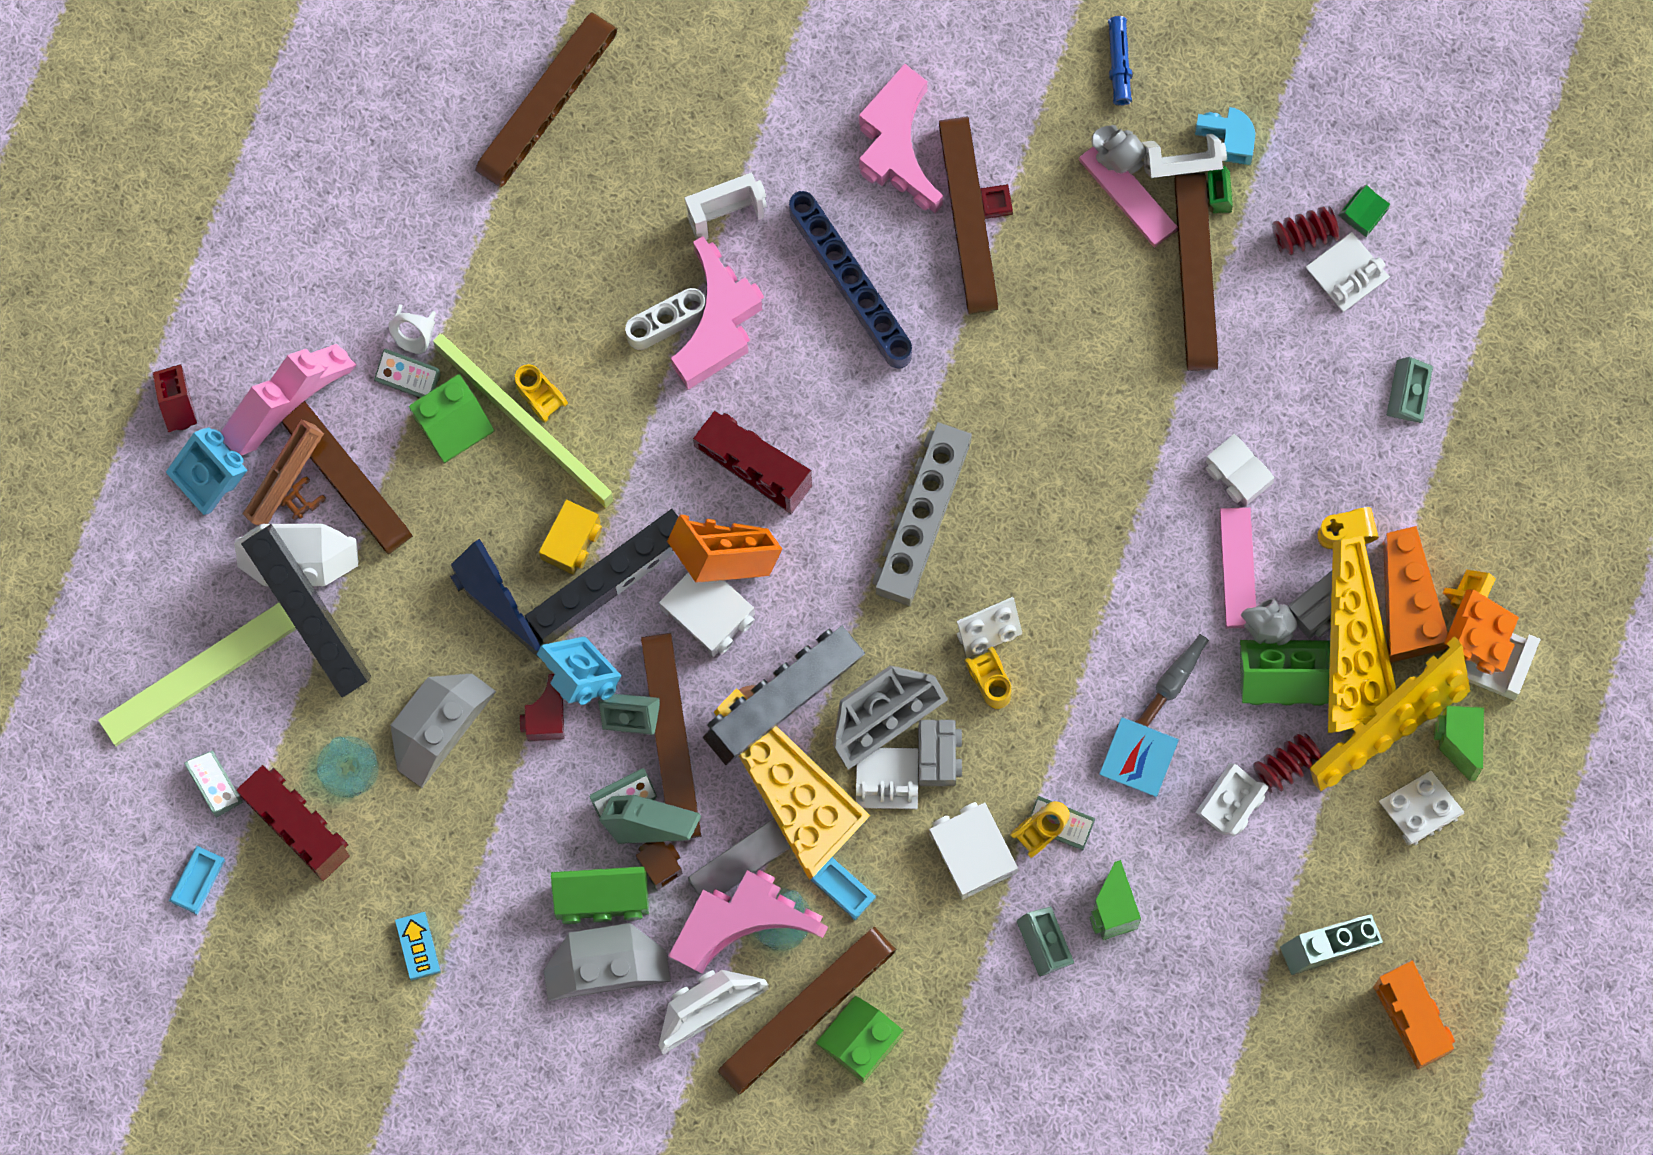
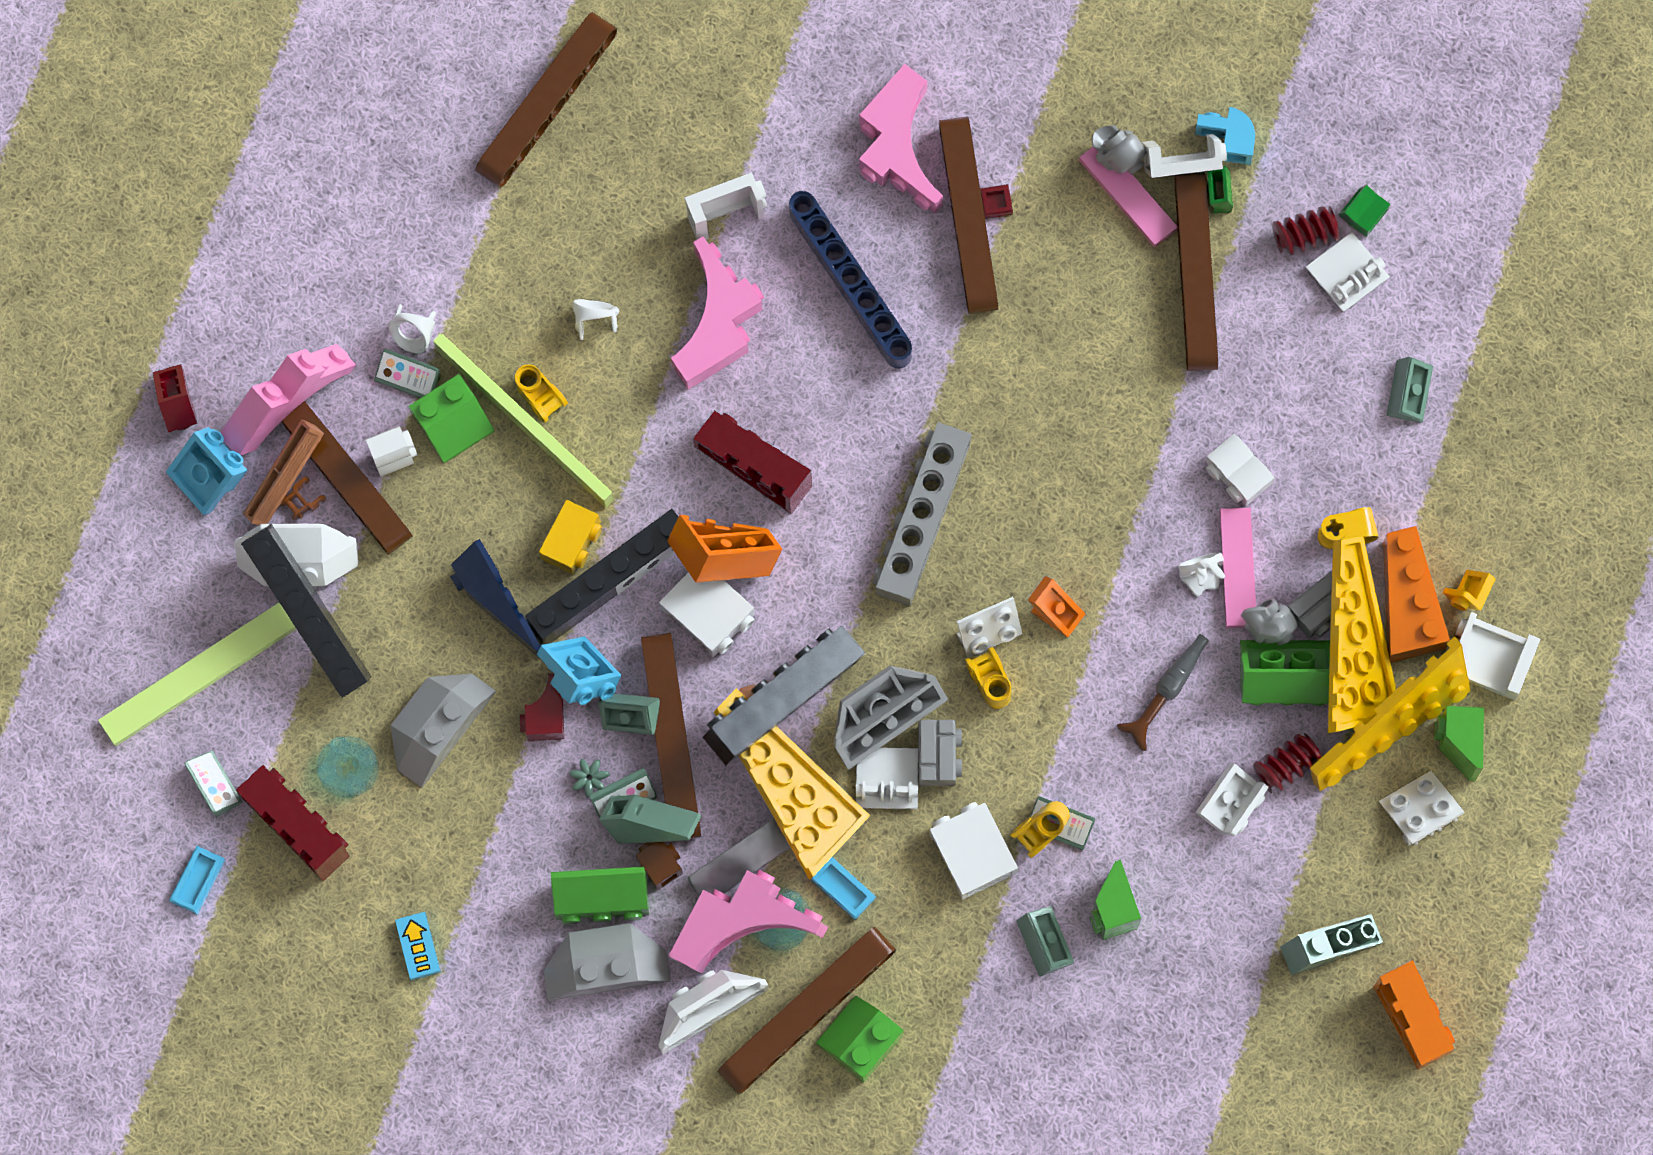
(392, 450): none -> white brick
(585, 772): none -> sand green plant
(591, 310): none -> white piece
(672, 306): white beam -> none
(1055, 607): none -> orange slope
(1120, 68): blue pin -> none
(1139, 756): medium azure tile -> none
(1202, 572): none -> white piece
(1484, 632): orange plate -> none

